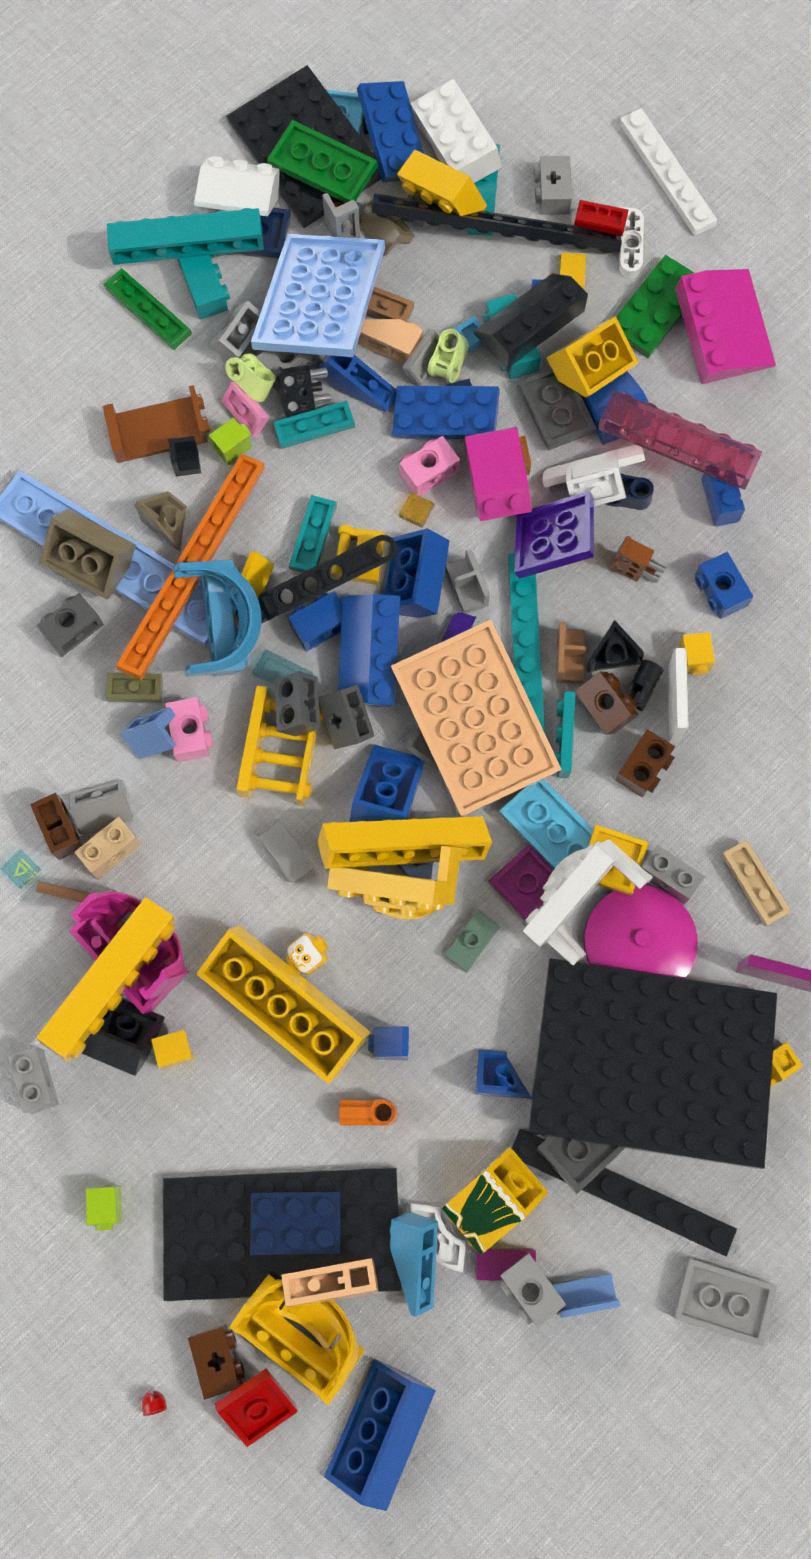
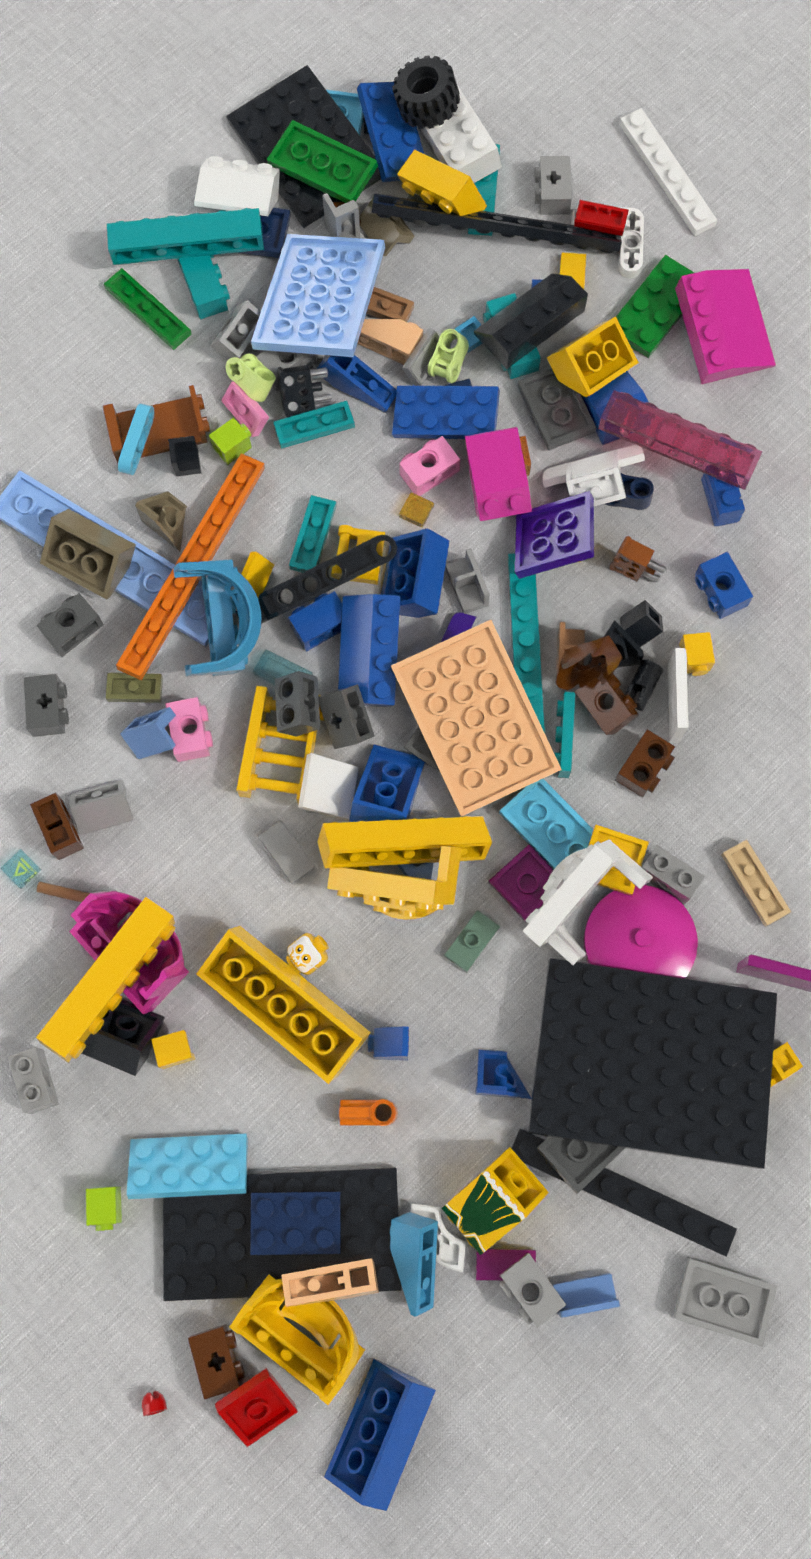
(38, 692): none -> dark grey brick
(107, 848): tan brick -> none
(136, 439): none -> medium azure beam
(187, 1166): none -> medium azure plate
(328, 787): none -> white tile
(427, 76): none -> black tyre
(569, 673): none -> reddish brown piece
(642, 623): none -> black panel

